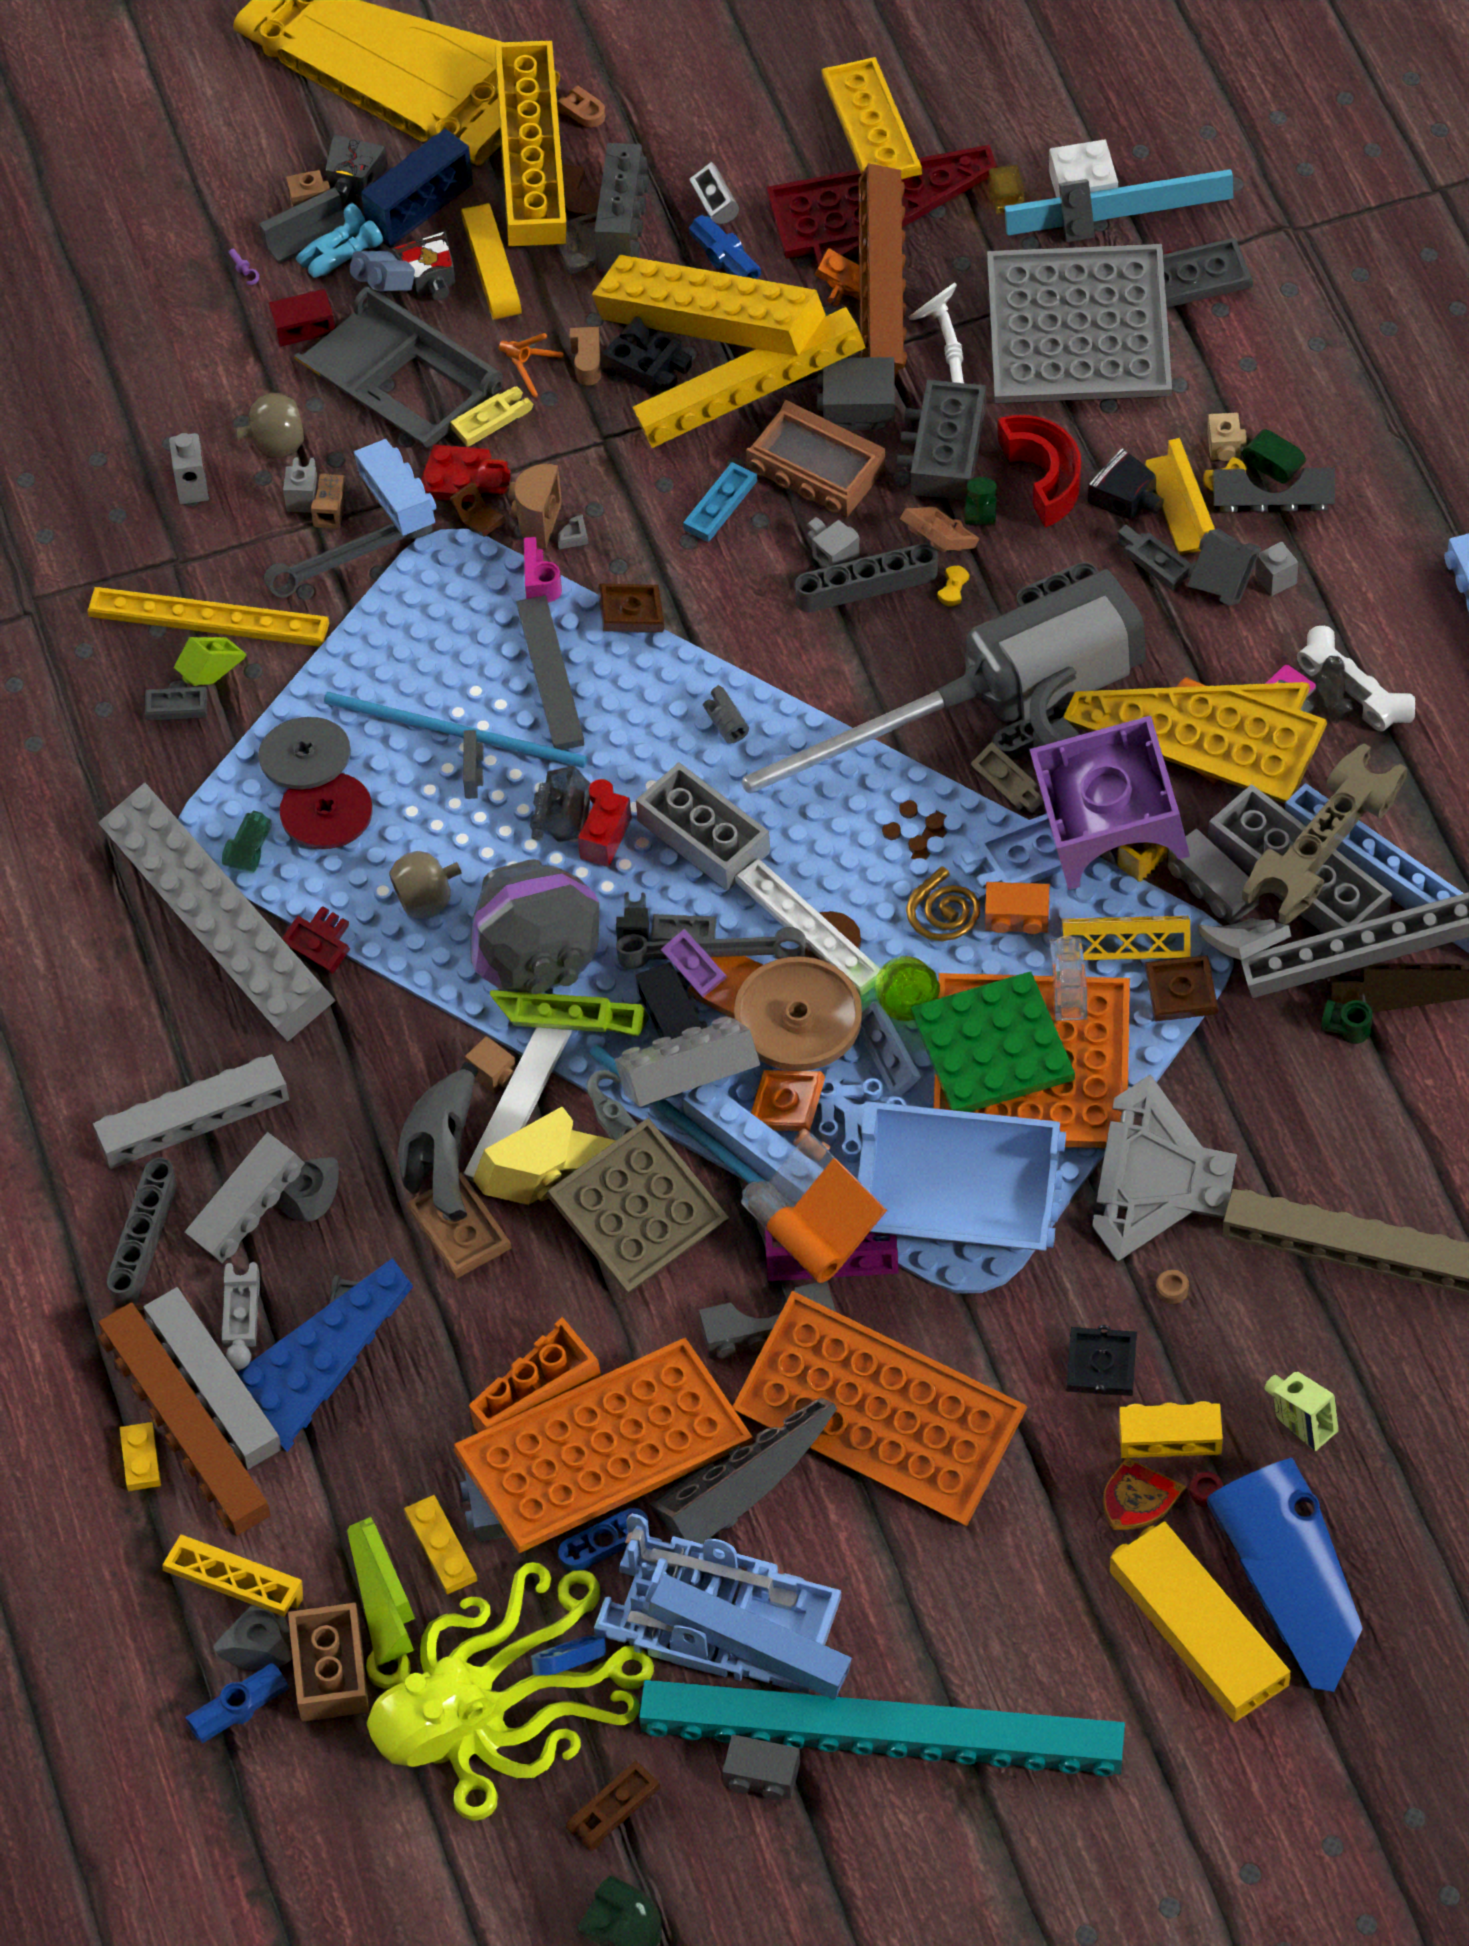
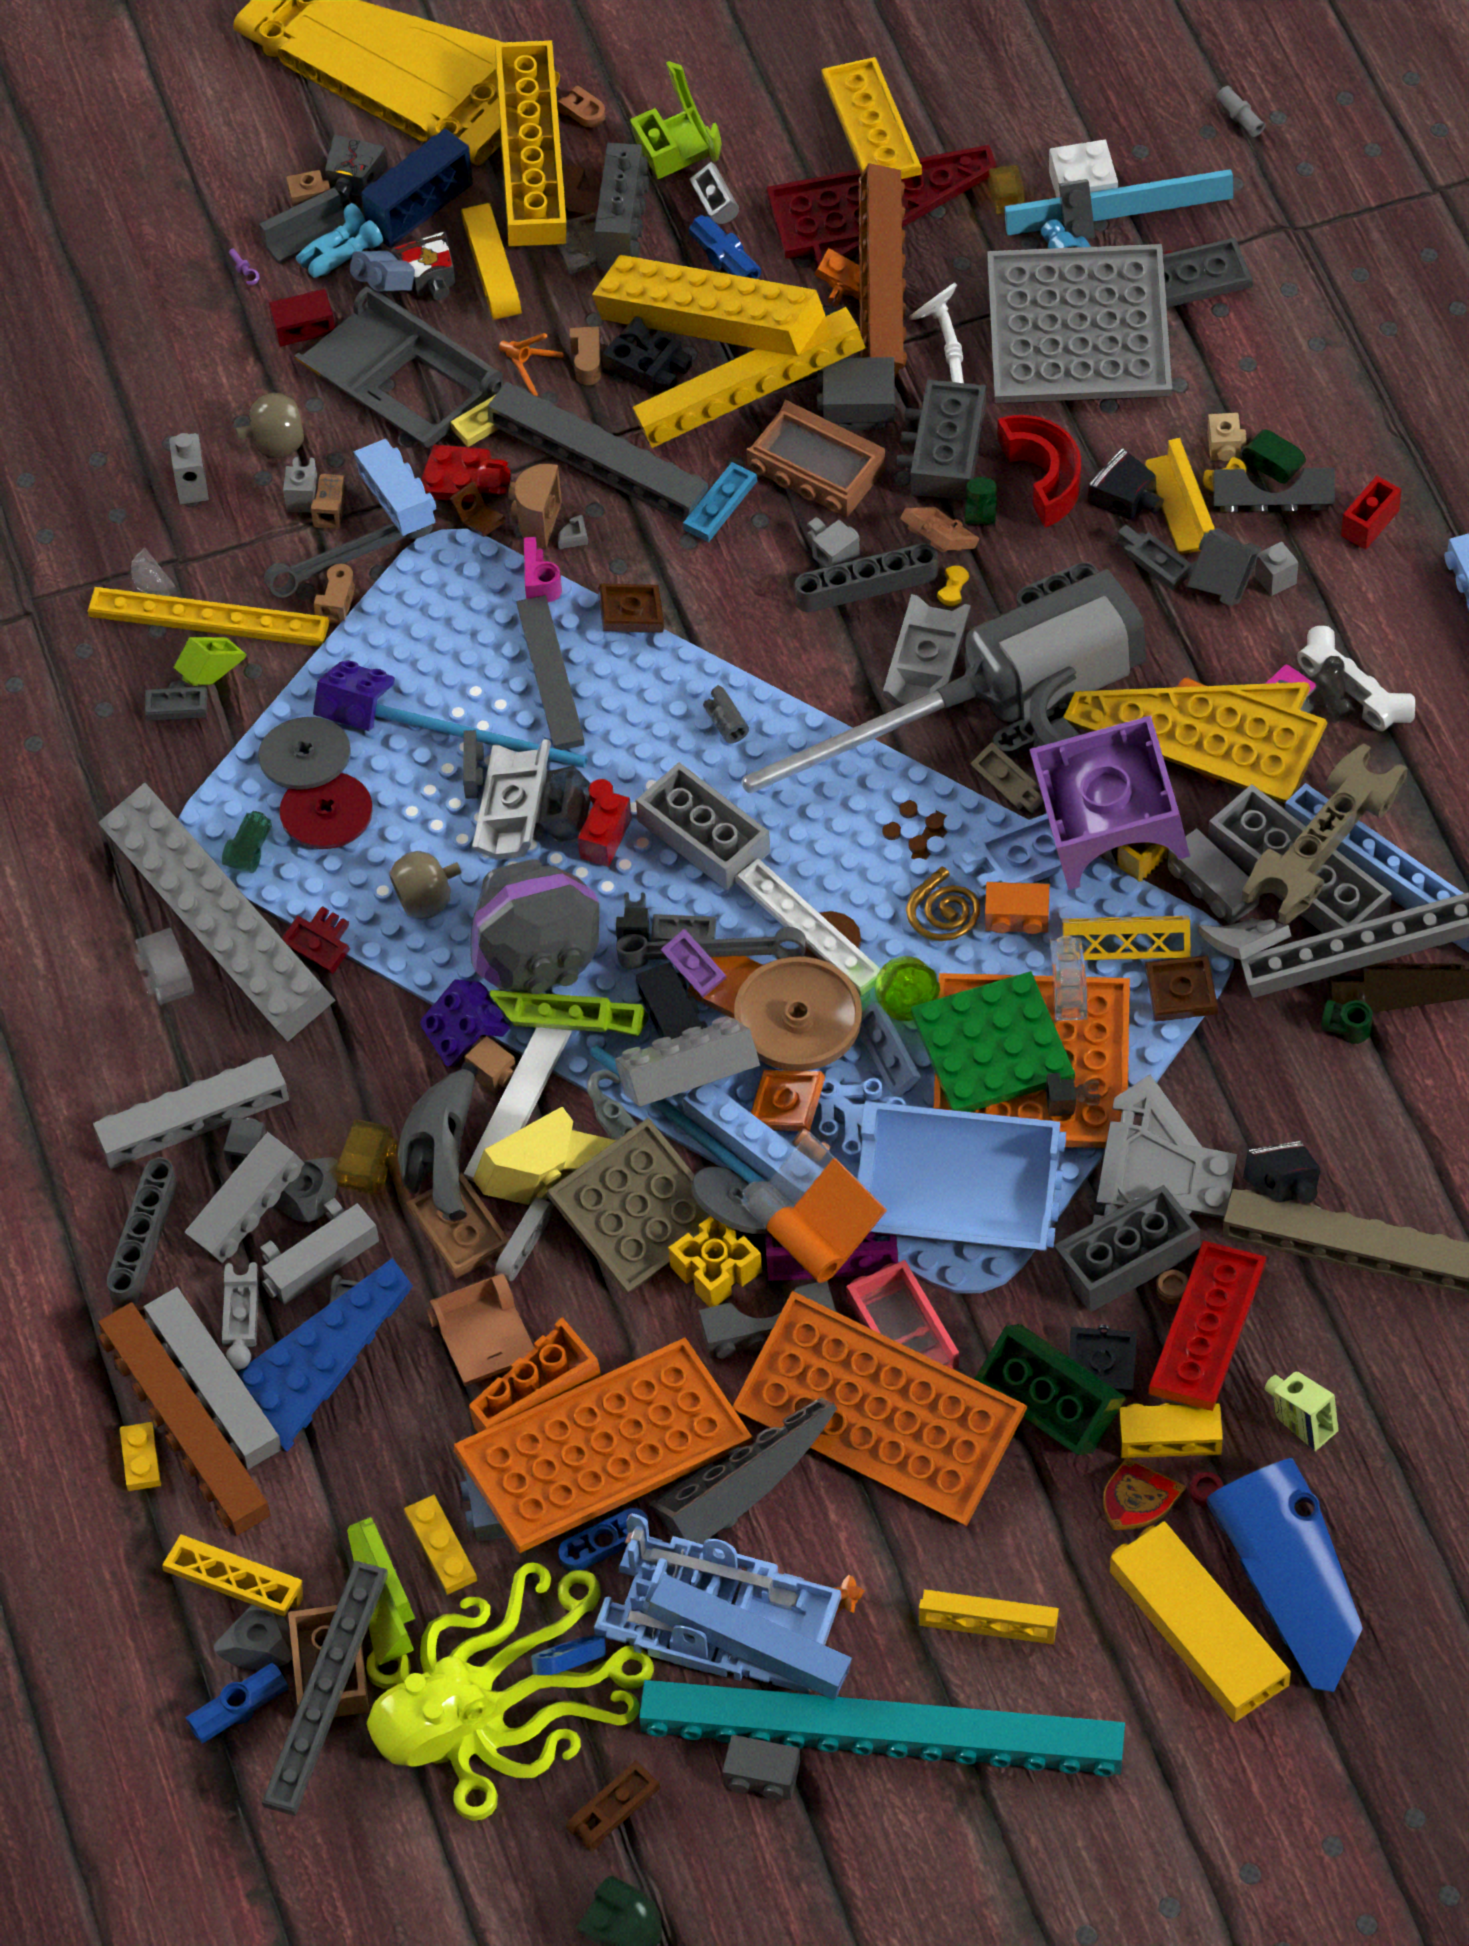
(149, 575): none -> clear plate
(164, 966): none -> clear brick
(241, 1140): none -> dark grey brick
(319, 1253): none -> light grey brick
(324, 1688): none -> dark grey tile
(338, 594): none -> medium nougat leg
(351, 694): none -> dark purple bracket
(365, 1156): none -> clear yellow brick
(461, 1018): none -> dark purple bracket
(480, 1328): none -> nougat door
(511, 801): none -> light grey piece
(524, 1238): none -> light grey beam
(596, 451): none -> dark grey brick
(678, 139): none -> lime piece
(715, 1261): none -> yellow brick
(720, 1195): none -> dark grey piece
(849, 1594): none -> orange plant
(900, 1310): none -> door
(925, 651): none -> light grey piece
(988, 1616): none -> yellow fence
(1056, 237): none -> dark azure piece
(1057, 1391): none -> dark green brick
(1062, 1094): none -> pearl dark grey piece
(1128, 1248): none -> dark grey slope
(1207, 1325): none -> red plate
(1240, 111): none -> light grey pin
(1283, 1172): none -> black torso
(1371, 512): none -> red brick

